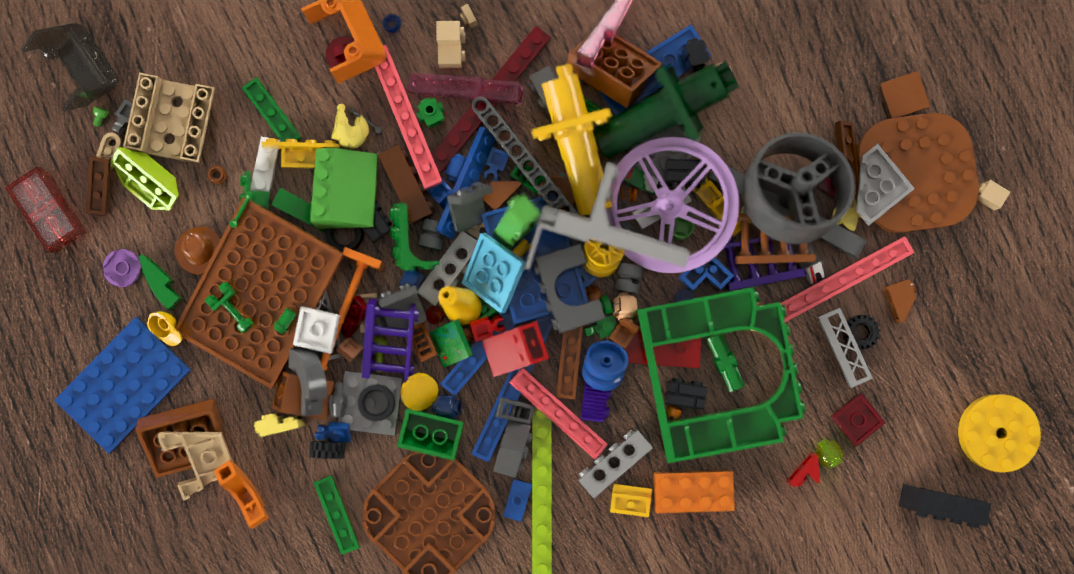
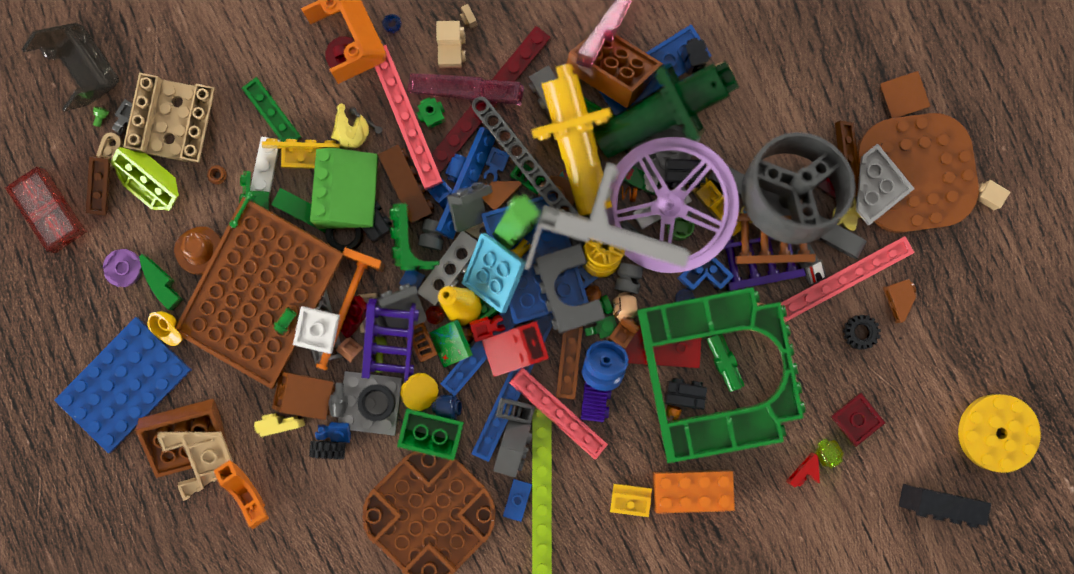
(243, 324): green bar -> none
(311, 377): dark grey arch -> none
(336, 514): green plate -> none
(596, 486): light grey brick -> none
(837, 350): light grey fence -> none

